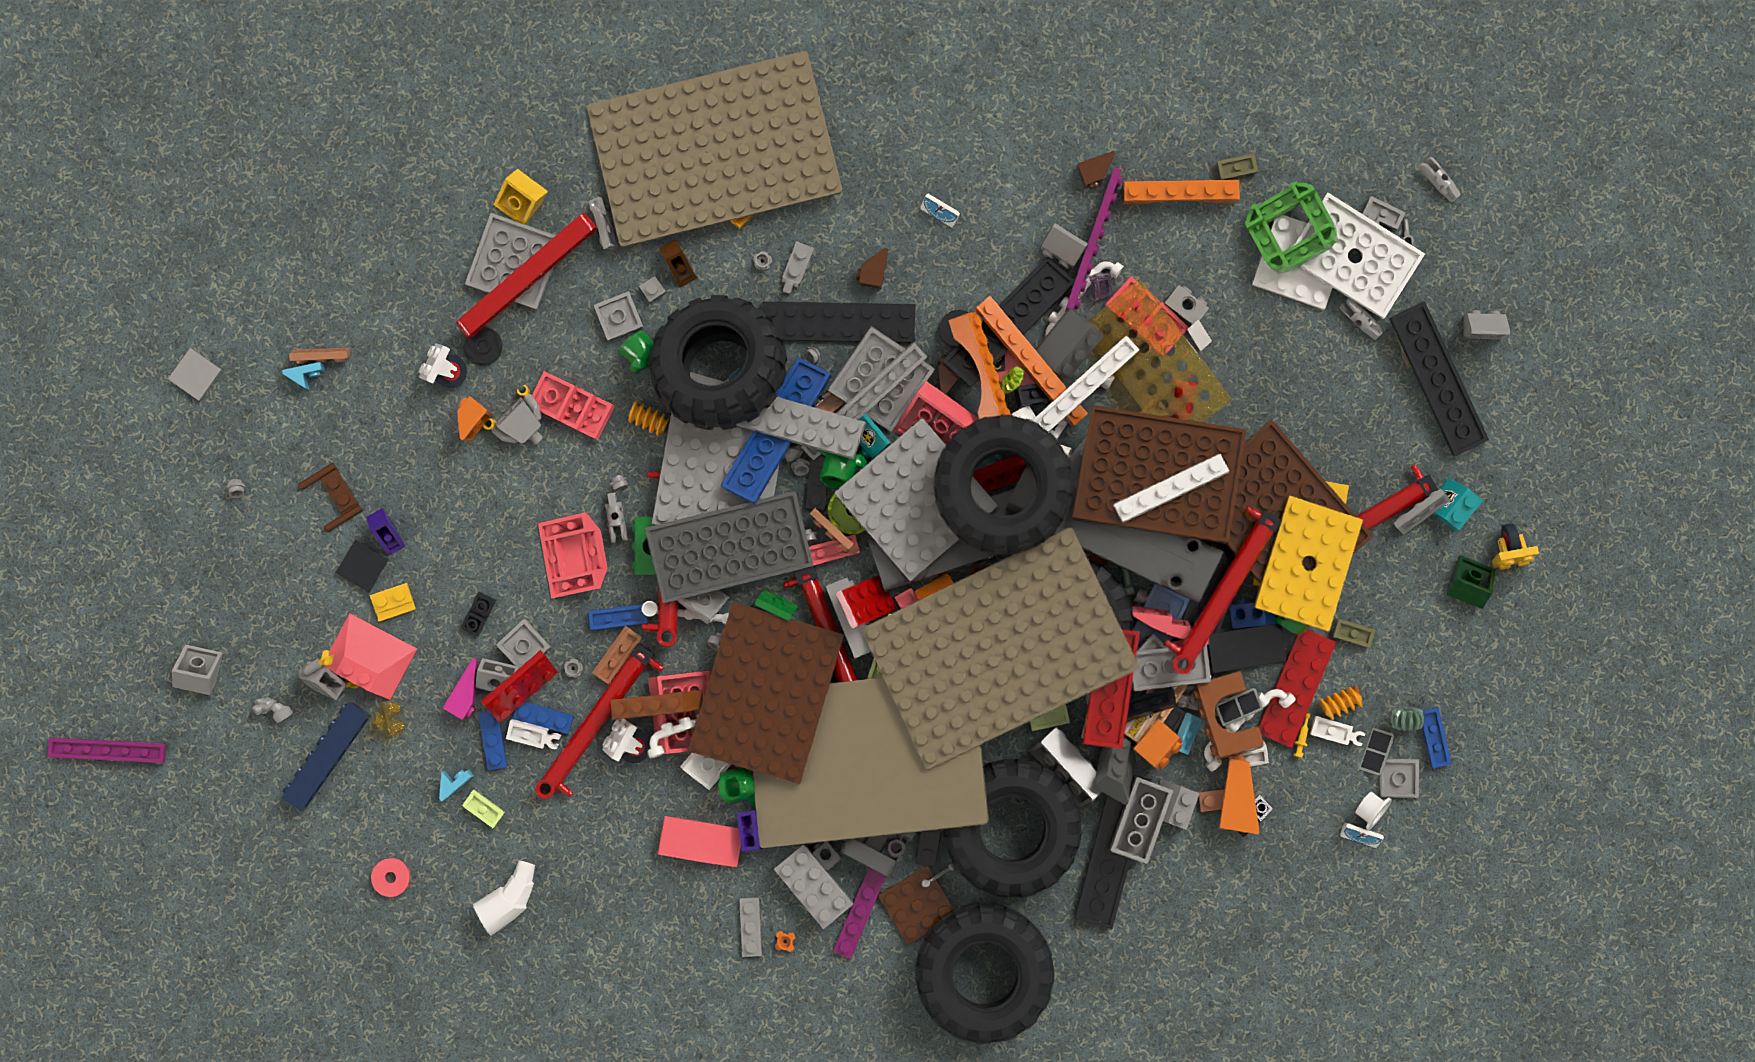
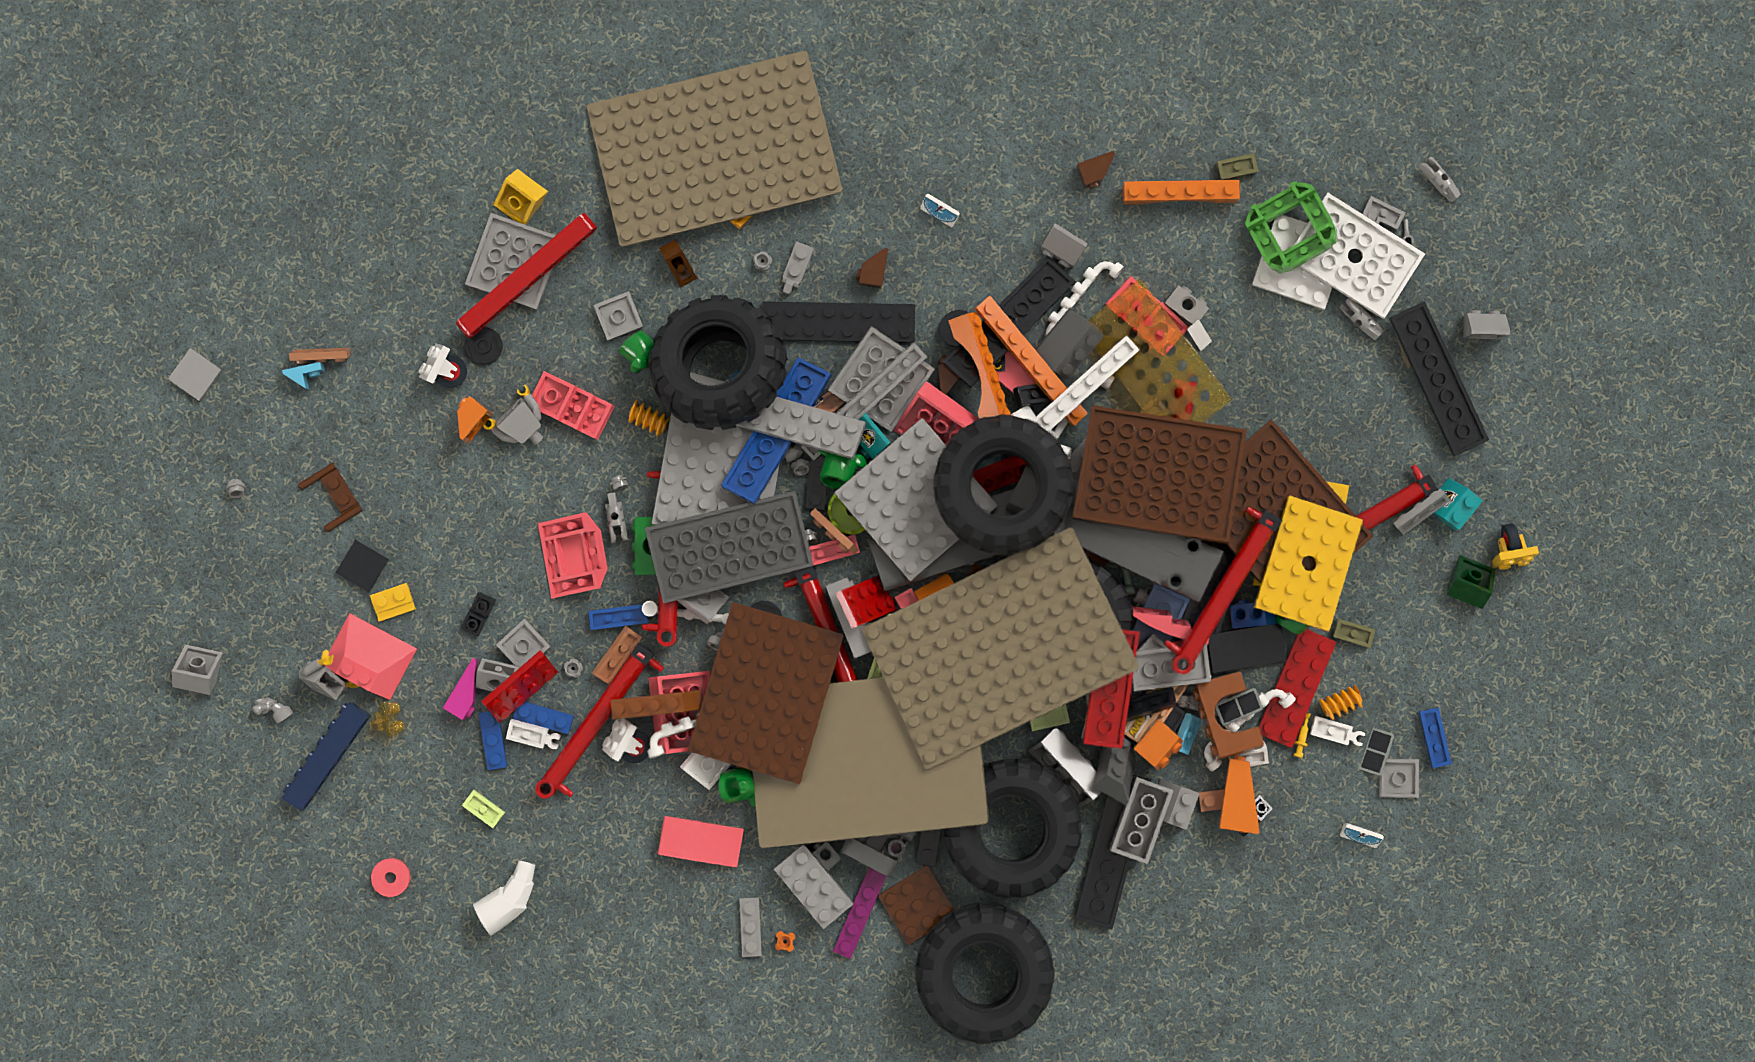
(107, 750): magenta plate -> none
(385, 531): dark purple slope -> none
(448, 786): medium azure slope -> none
(604, 225): light grey hinge -> none
(652, 289): light grey plate -> none
(748, 831): dark purple brick -> none
(776, 605): green plate -> none
(811, 355): light grey plate -> none
(925, 883): light grey hinge -> none
(1012, 380): lime gear -> none
(1097, 233): magenta plate -> none
(1101, 285): tile -> none
(1171, 488): white plate -> none
(1372, 809): white piece -> none
(1407, 718): sand green gear -> none

